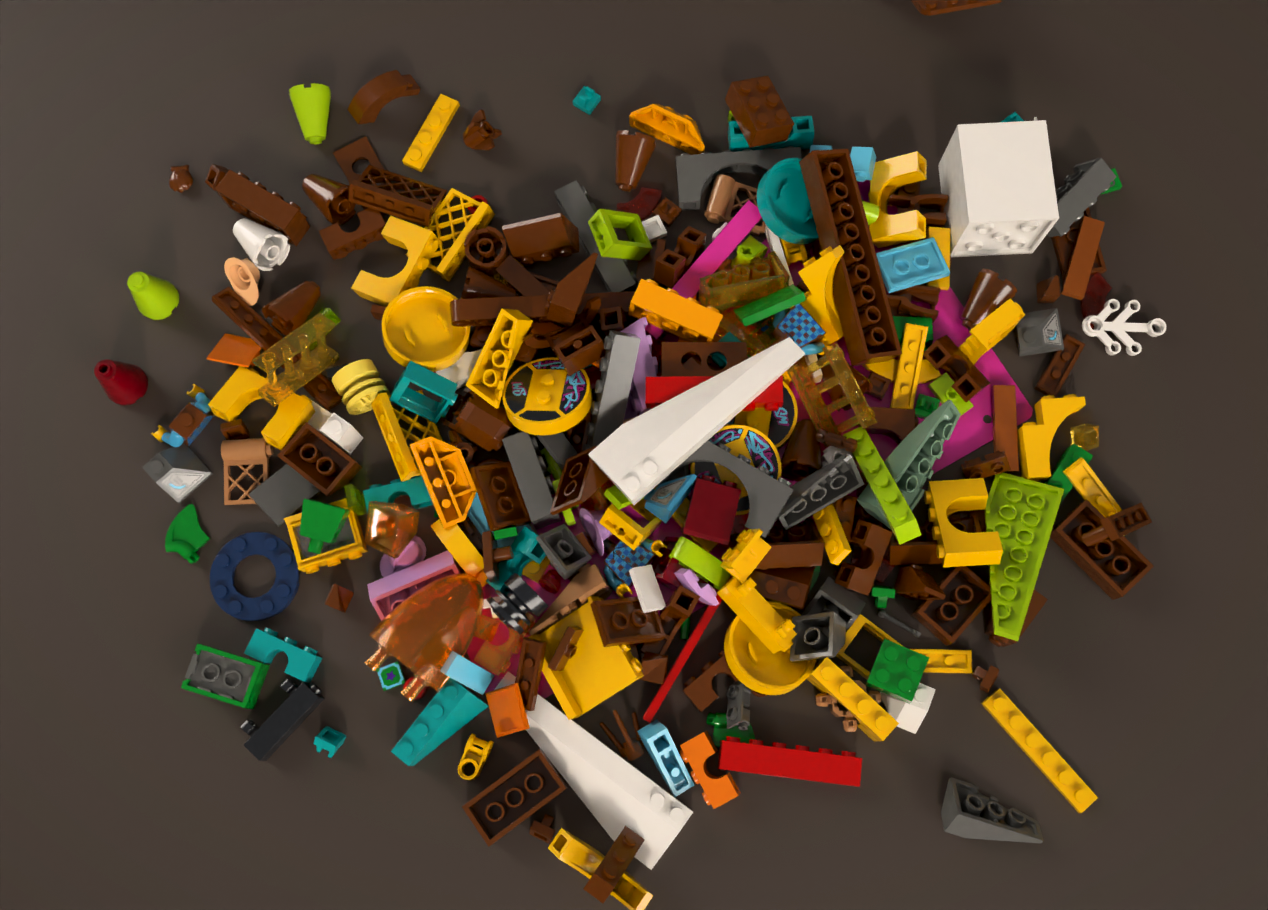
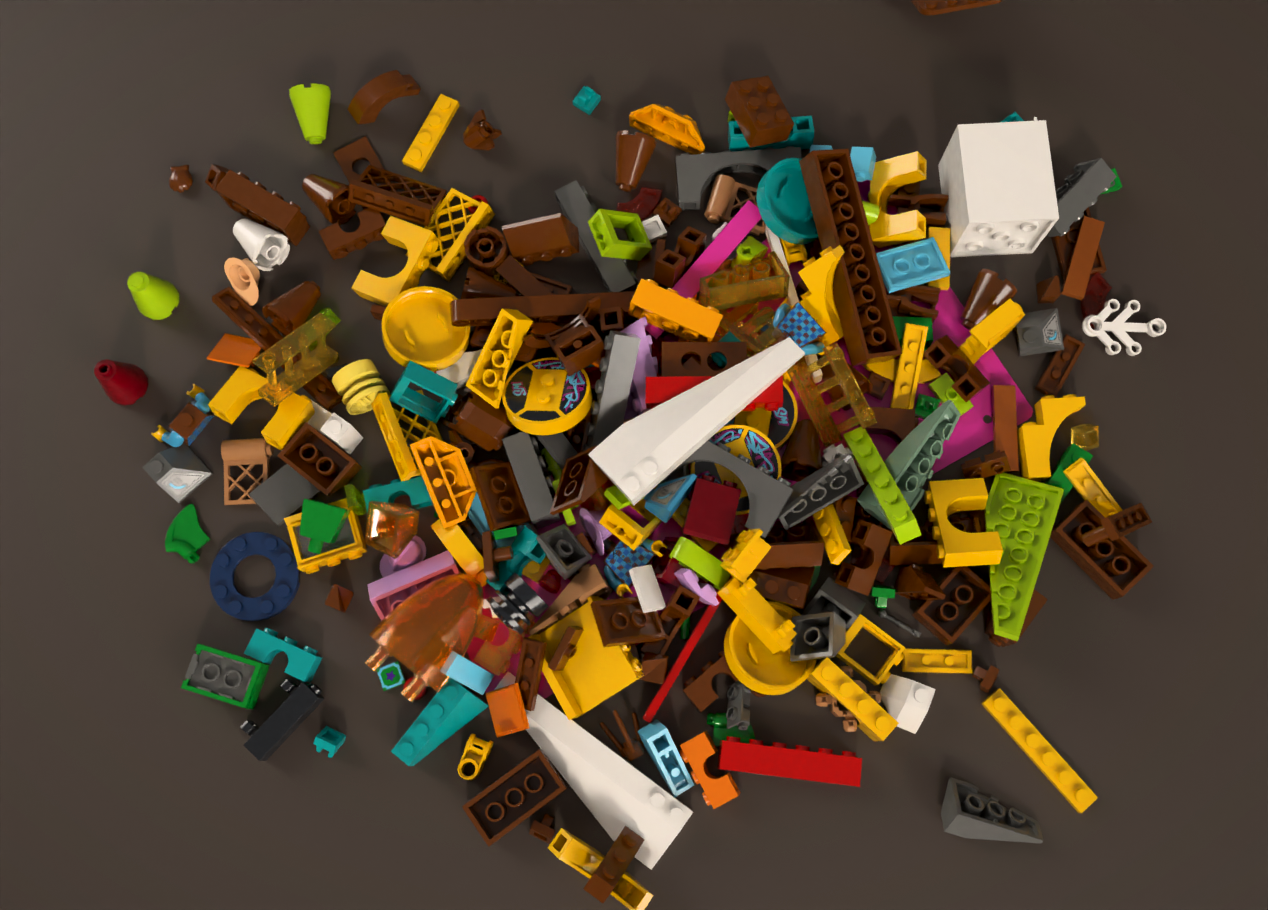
(234, 430): reddish brown tile -> none
(566, 299): reddish brown slope -> none
(769, 305): green tile -> none
(836, 440): reddish brown axle -> none
(897, 671): green brick -> none

